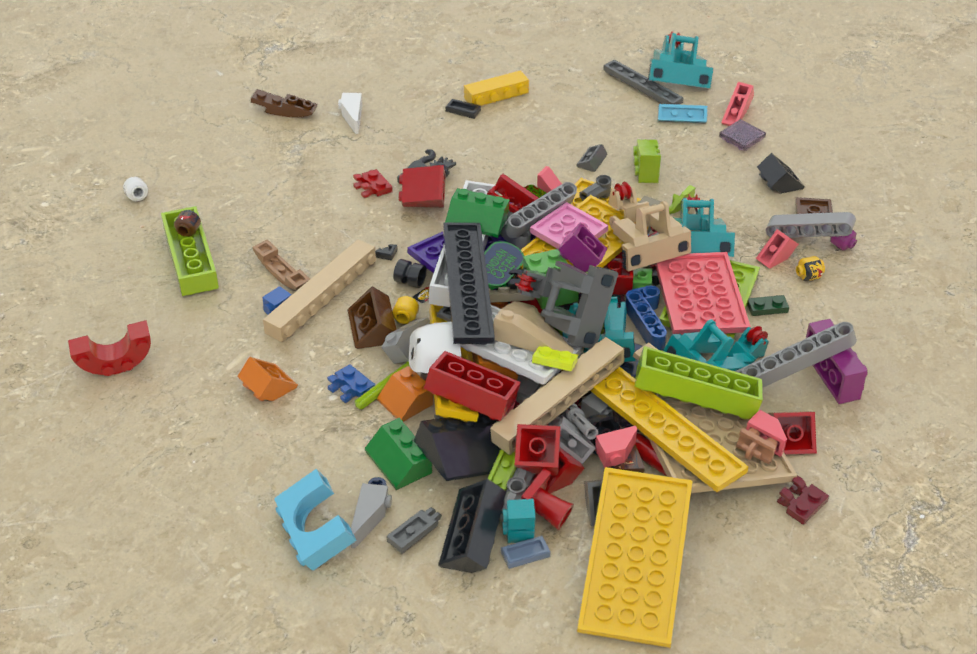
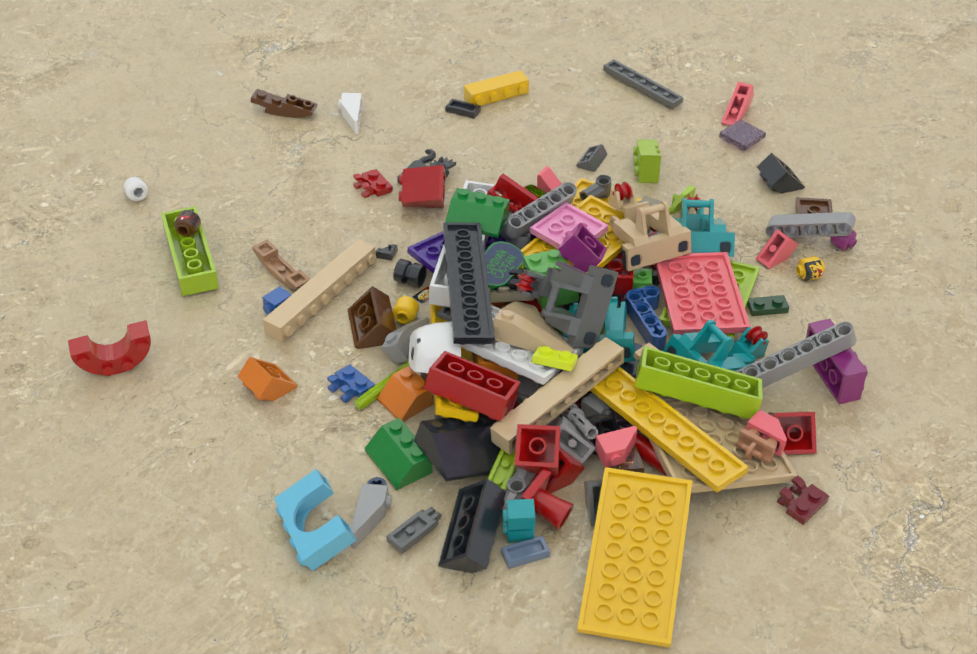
(679, 65): teal container -> none
(682, 113): medium azure plate -> none

